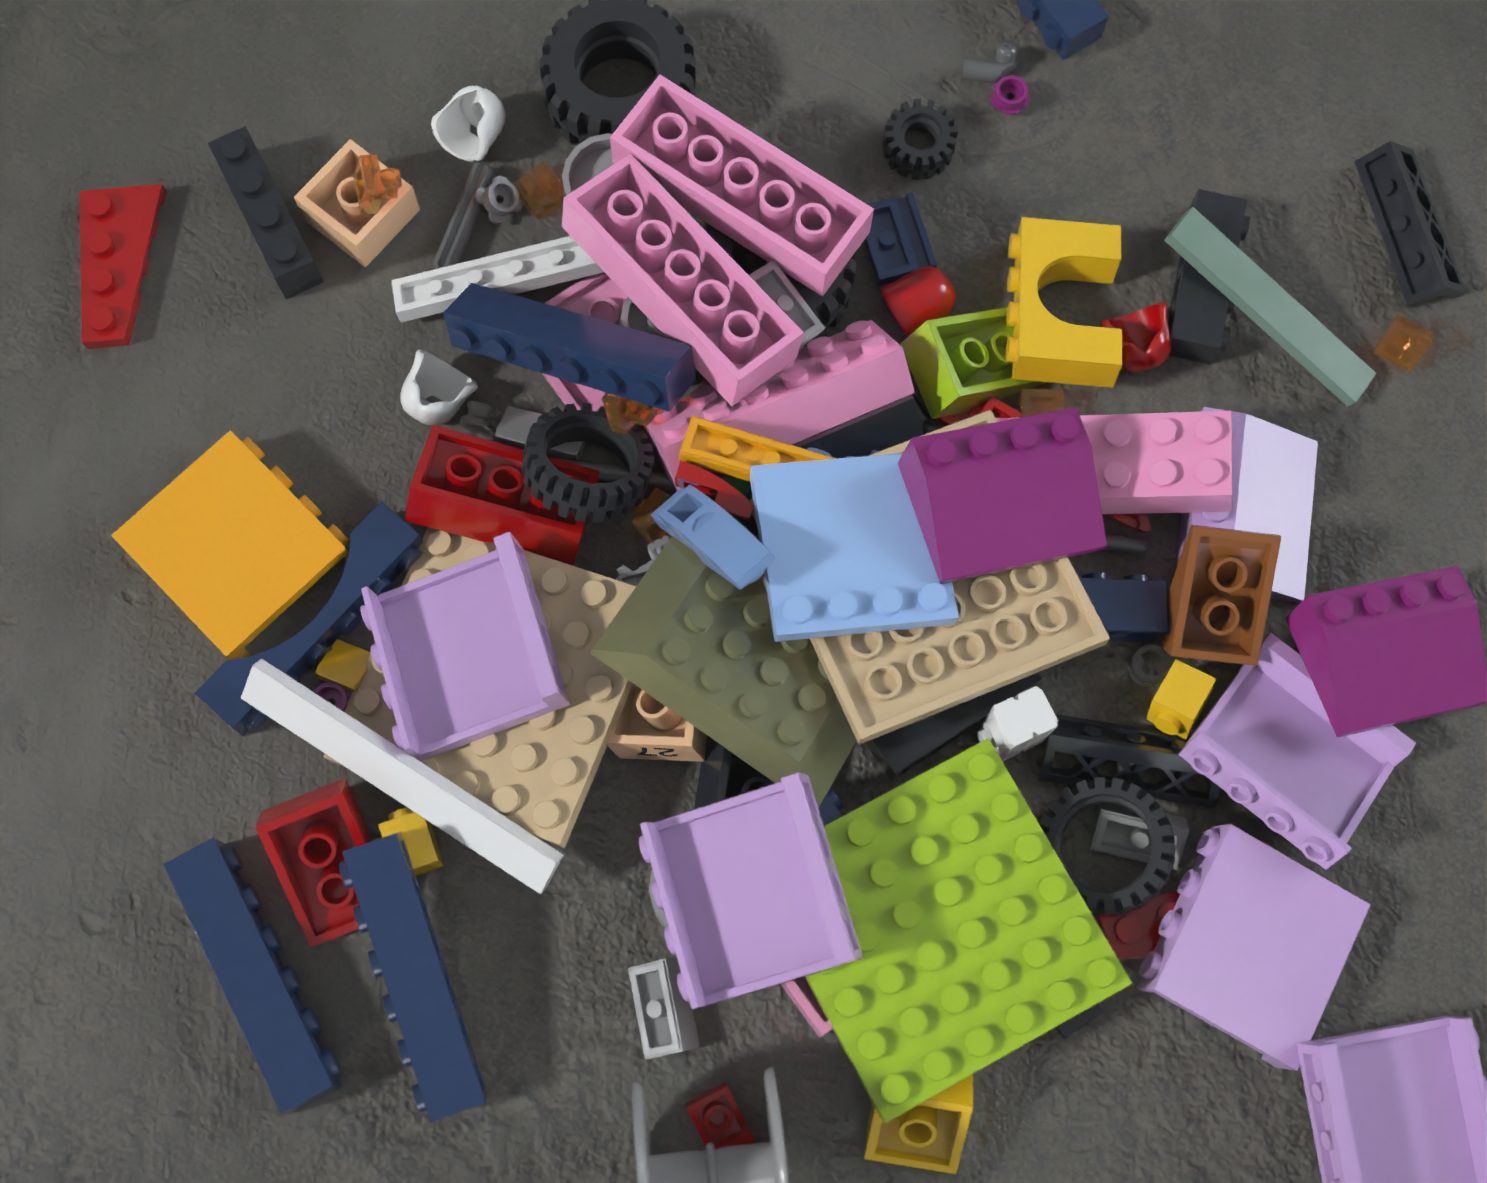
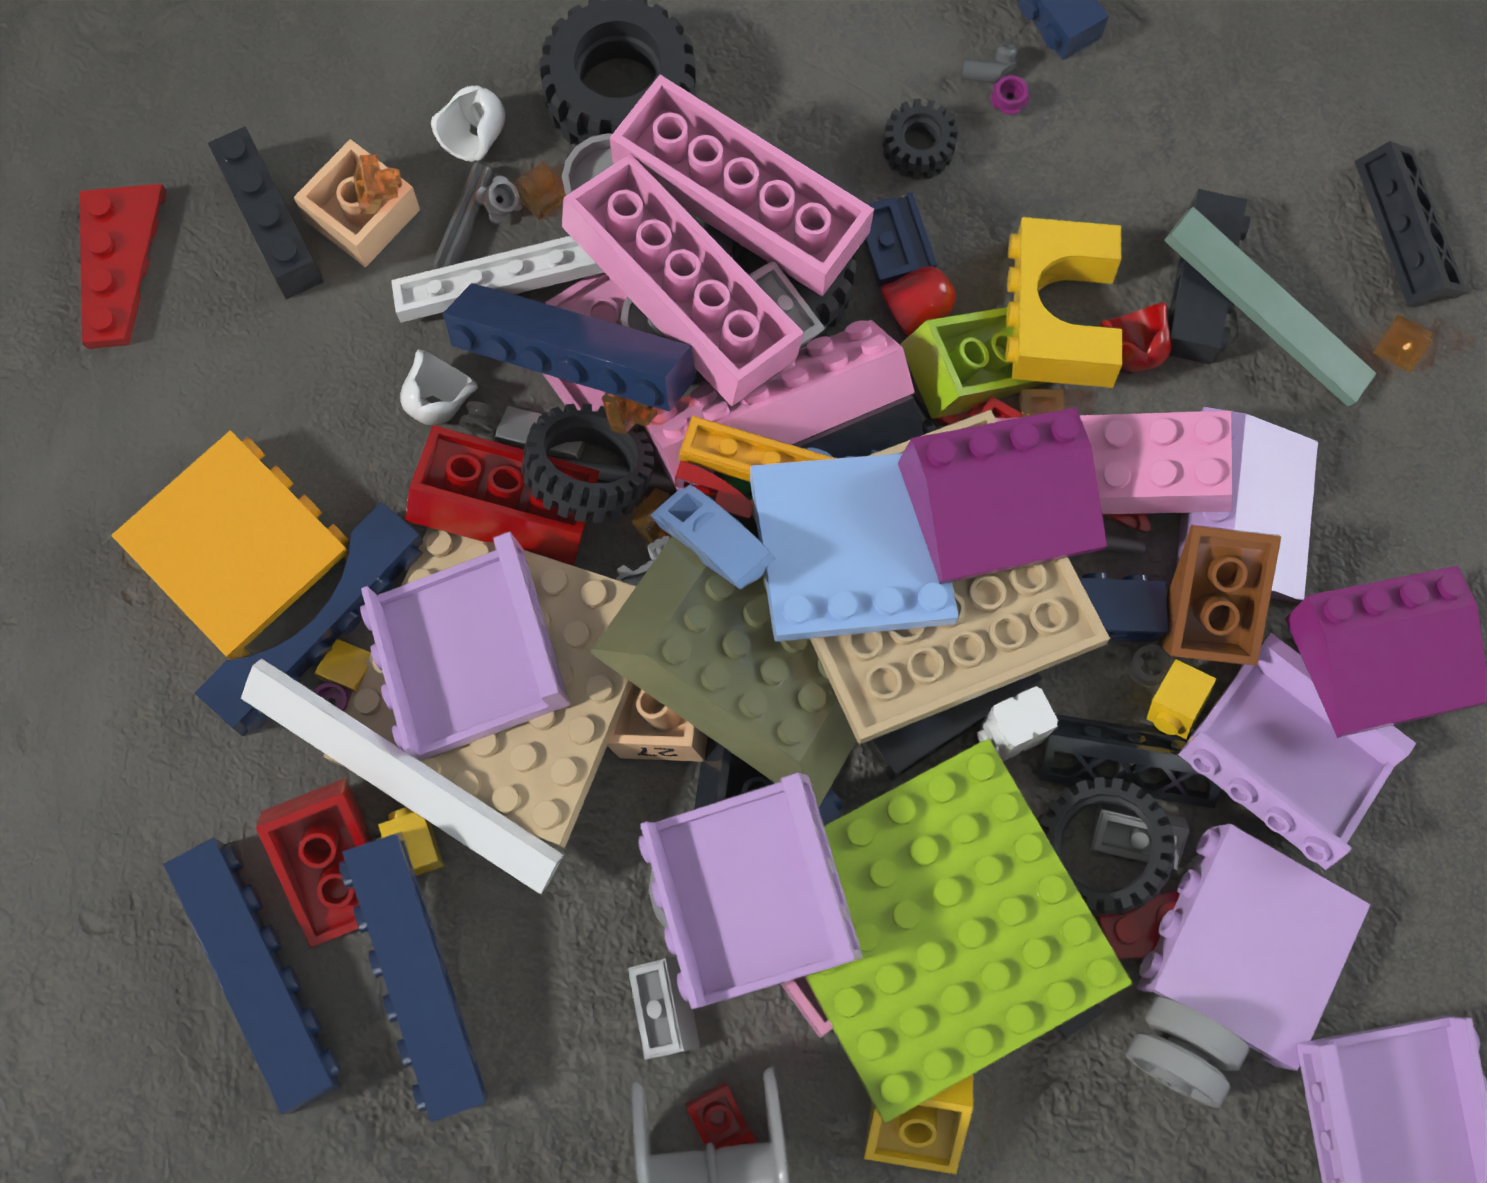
(1187, 1051): none -> light grey wheel

